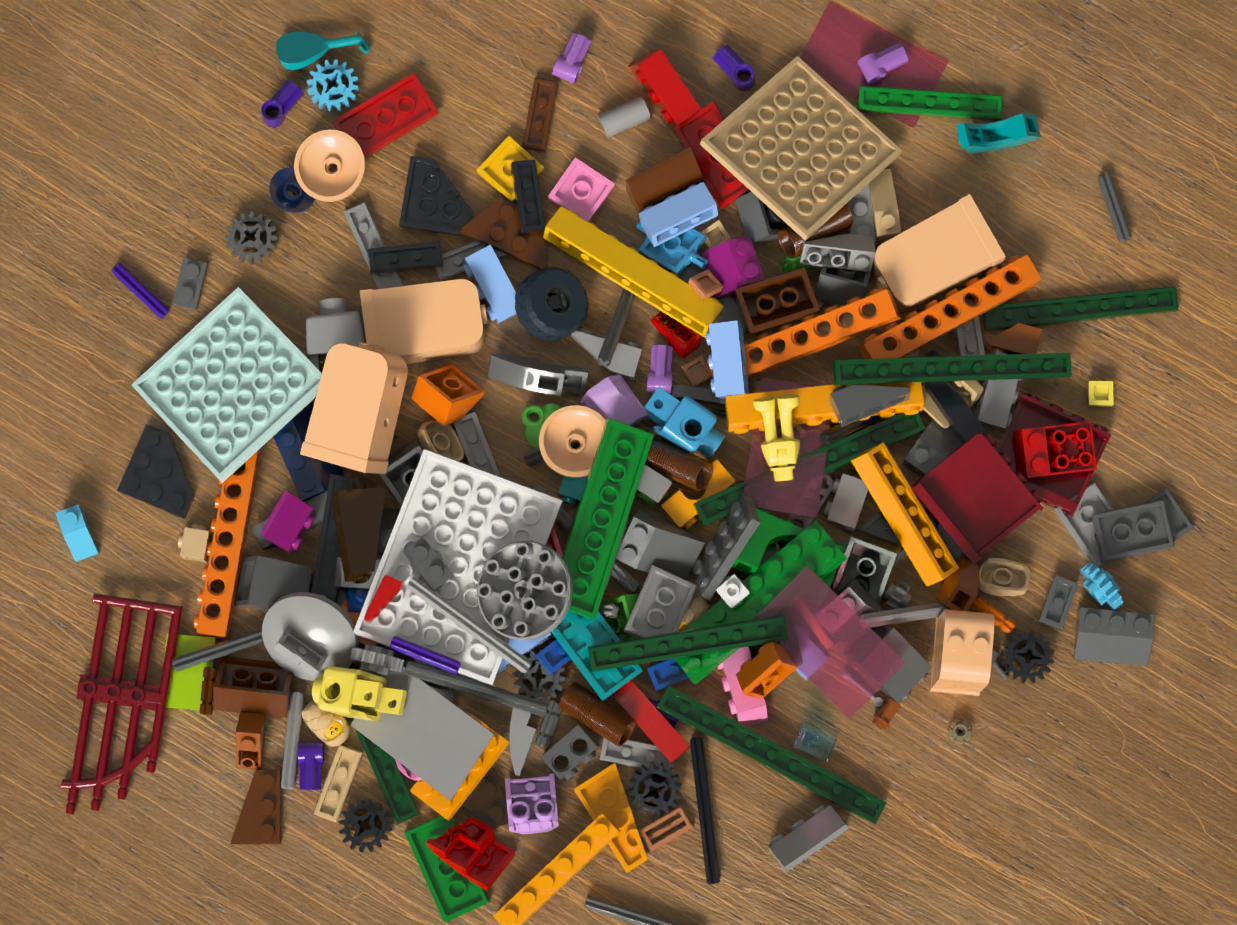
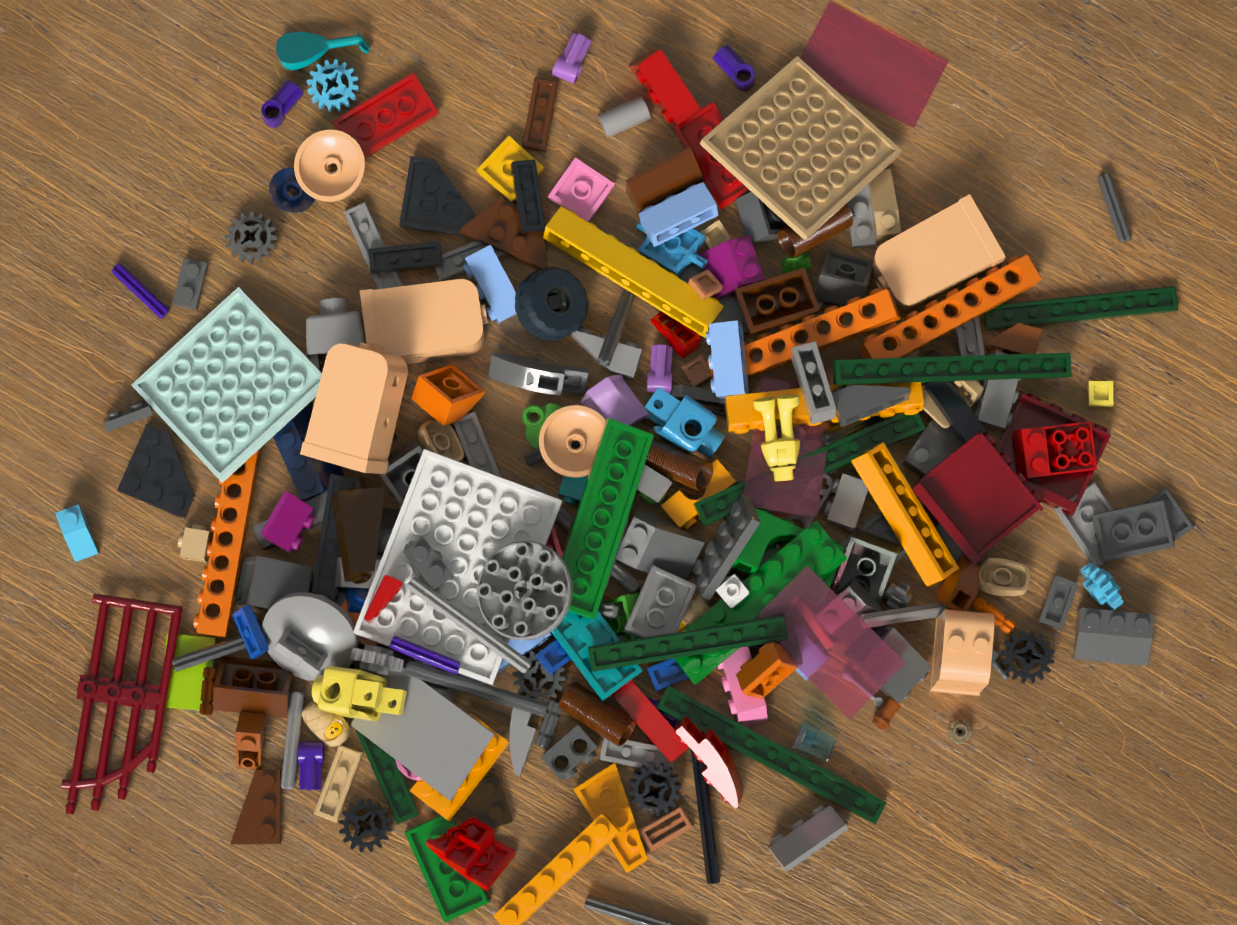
(136, 412): none -> dark grey plate
(250, 631): none -> blue plate
(531, 804): lavender slope -> none
(719, 766): none -> slope
(813, 382): none -> light grey brick
(840, 252): light grey slope -> none
(877, 65): medium lavender piece -> none
(930, 103): green tile -> none
(998, 135): teal arch -> none

